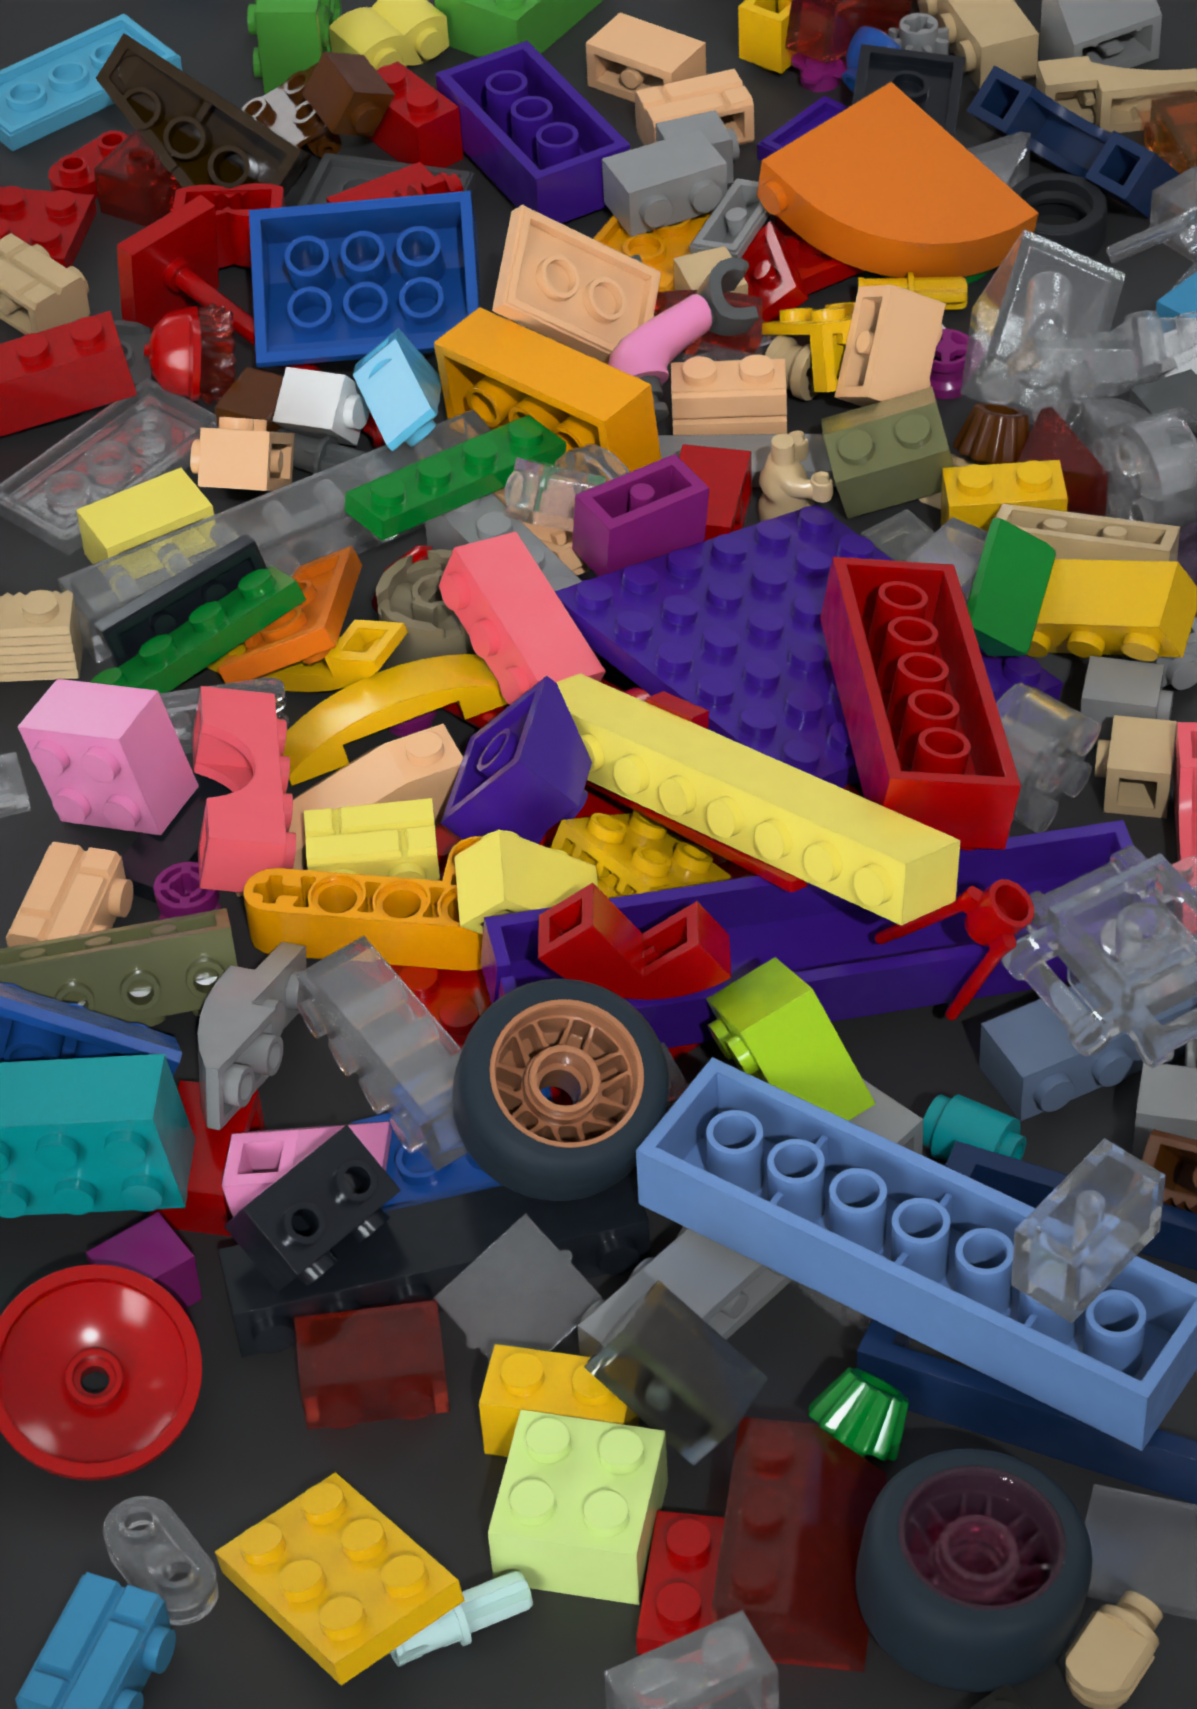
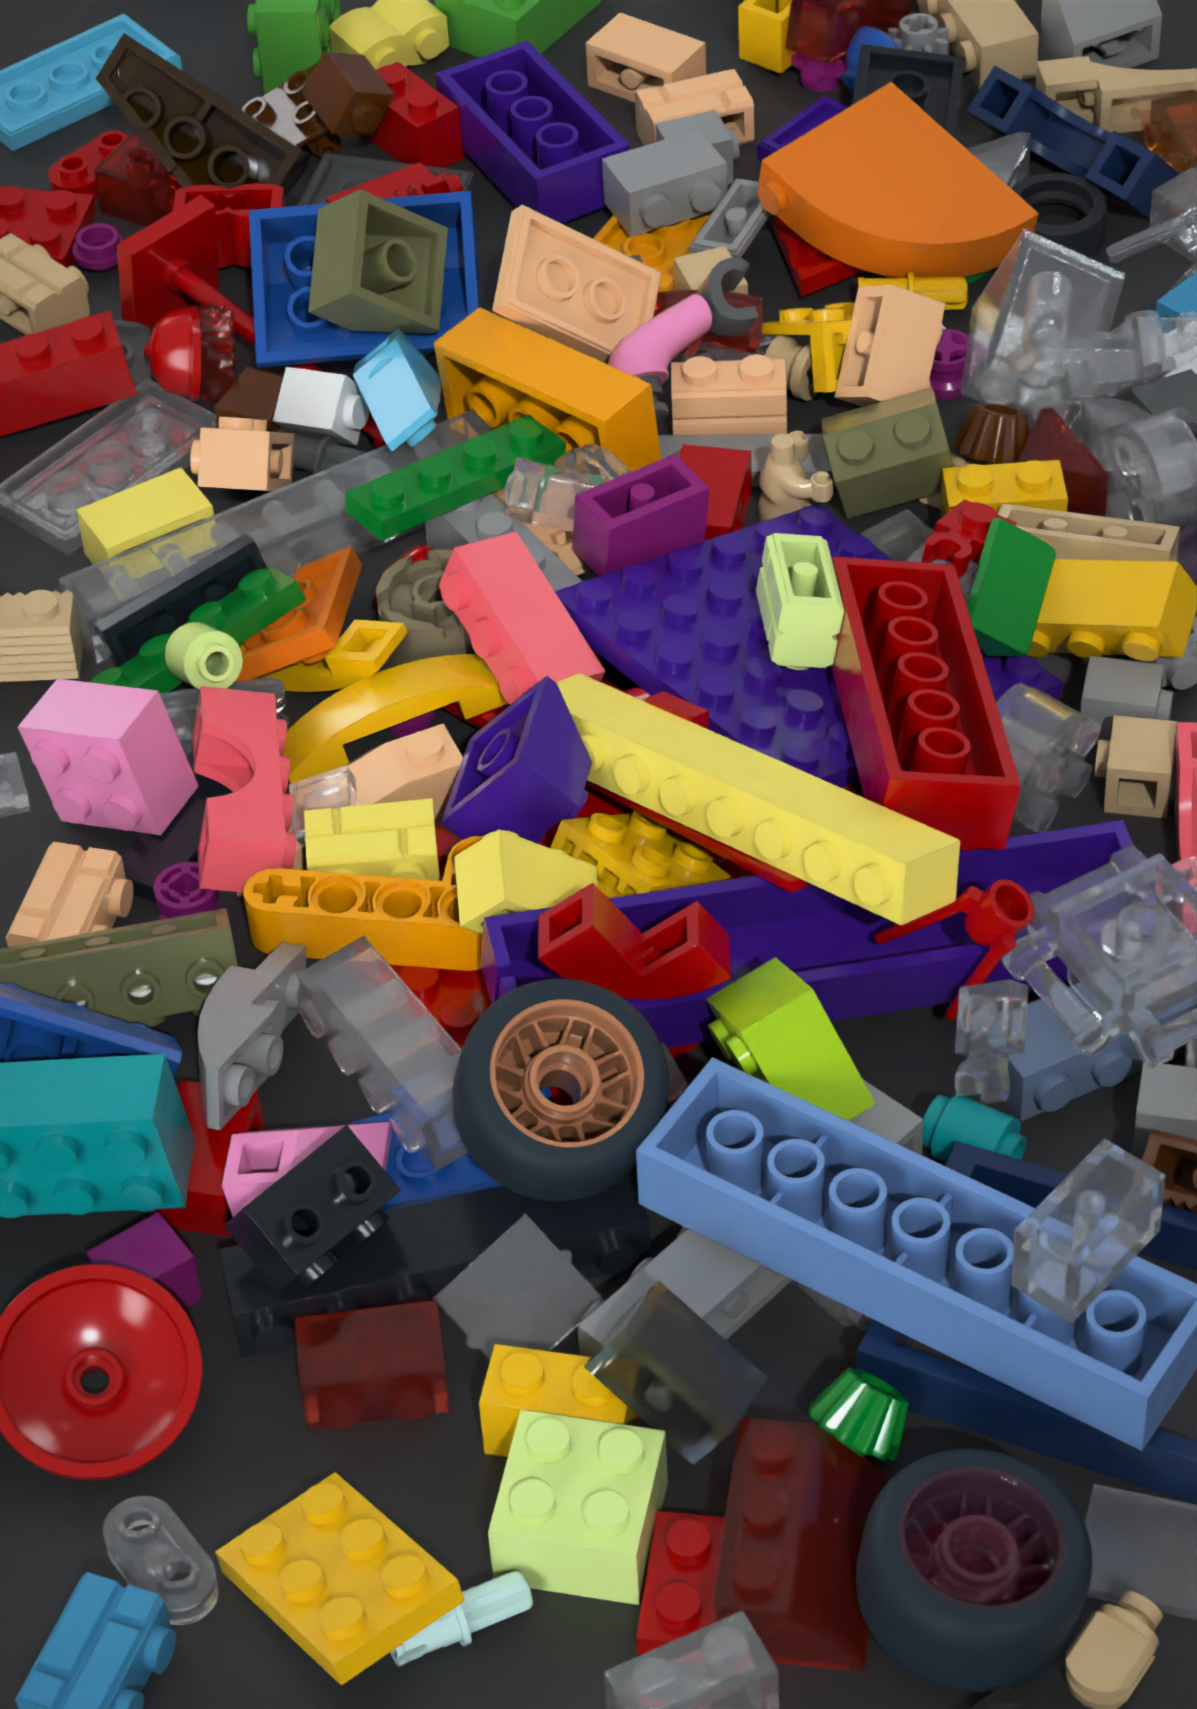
(97, 247): none -> magenta plate
(203, 656): none -> yellowish green brick
(322, 791): none -> clear tile
(377, 266): none -> olive slope
(773, 273): red plate -> none
(799, 601): none -> yellowish green brick
(961, 535): none -> red plate
(987, 1031): none -> clear plate

